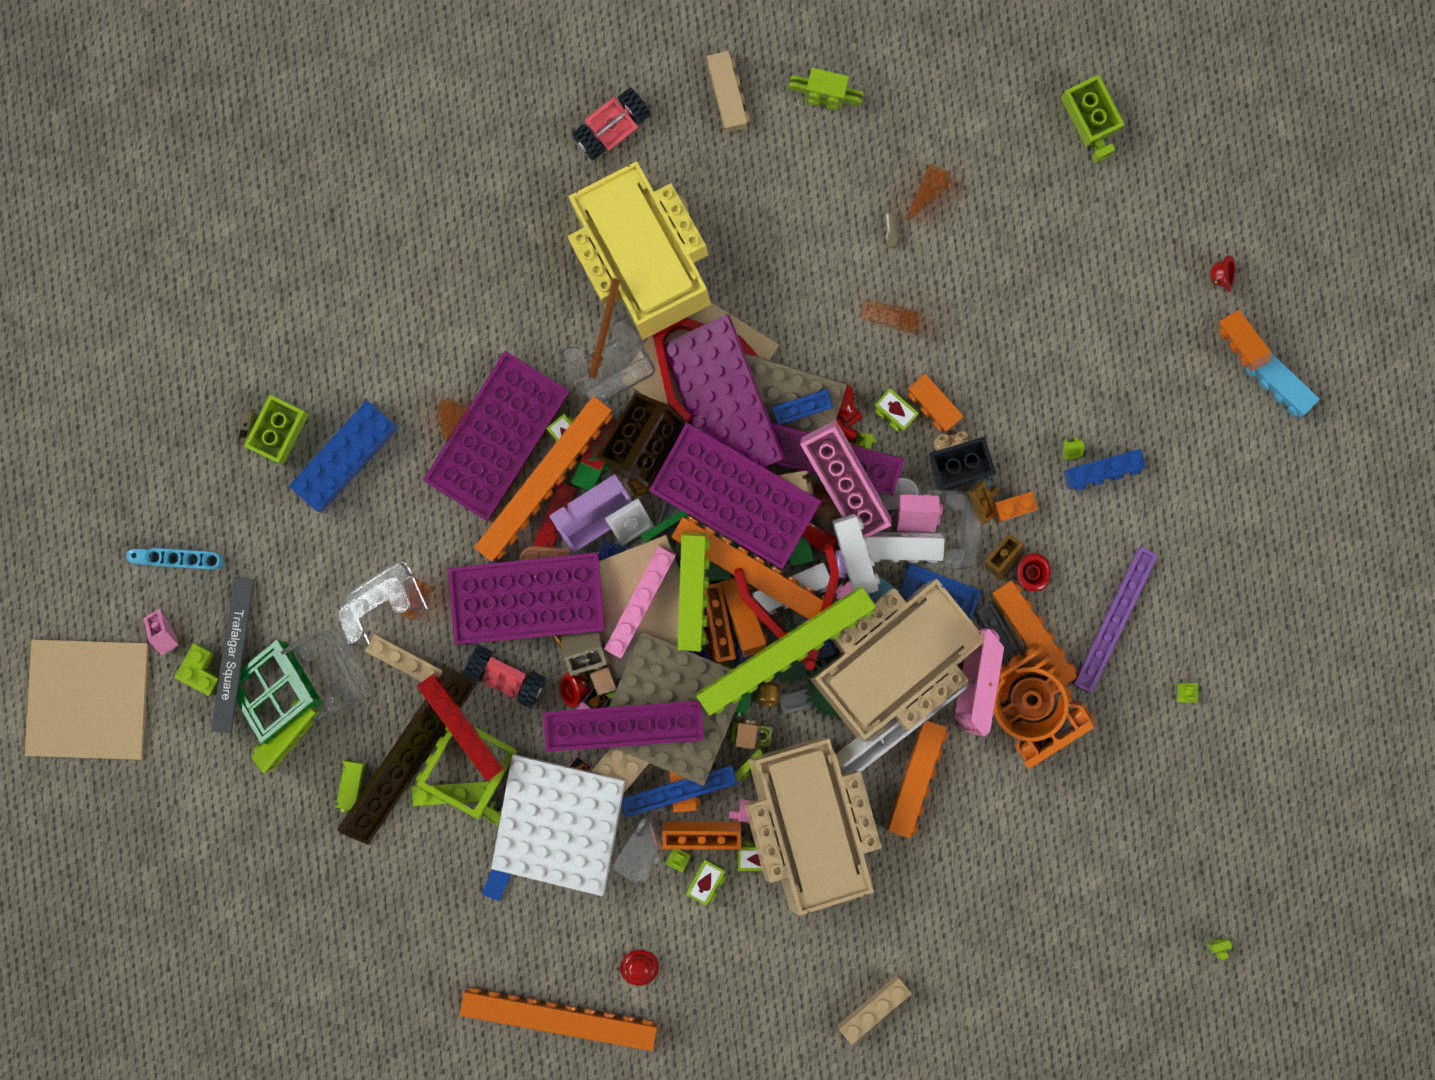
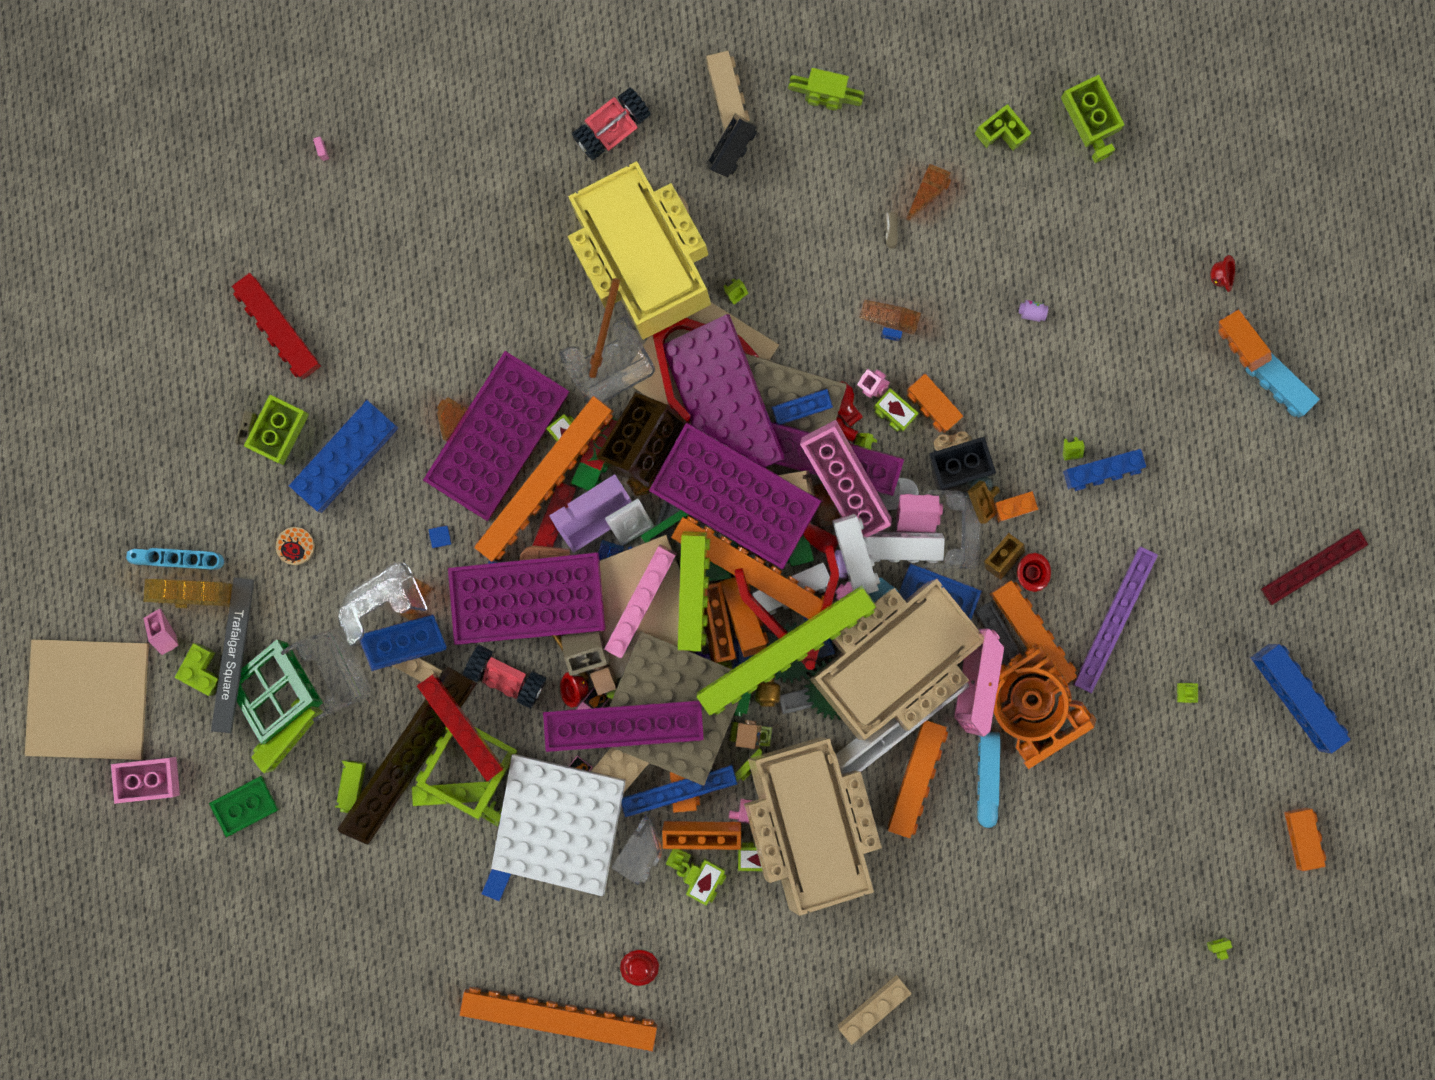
(145, 780): none -> bright pink brick
(187, 592): none -> clear yellow brick
(243, 806): none -> green tile
(276, 326): none -> red brick
(295, 546): none -> tile
(321, 149): none -> bright pink tile
(402, 642): none -> blue tile
(440, 536): none -> blue tile
(690, 873): none -> lime tile
(731, 146): none -> black slope
(735, 291): none -> lime tile
(873, 383): none -> bright pink brick
(891, 334): none -> blue tile
(989, 779): none -> medium azure piece
(1005, 125): none -> lime brick
(1033, 311): none -> lavender brick
(1300, 698): none -> blue brick
(1305, 839): none -> orange brick
(1314, 566): none -> dark red tile

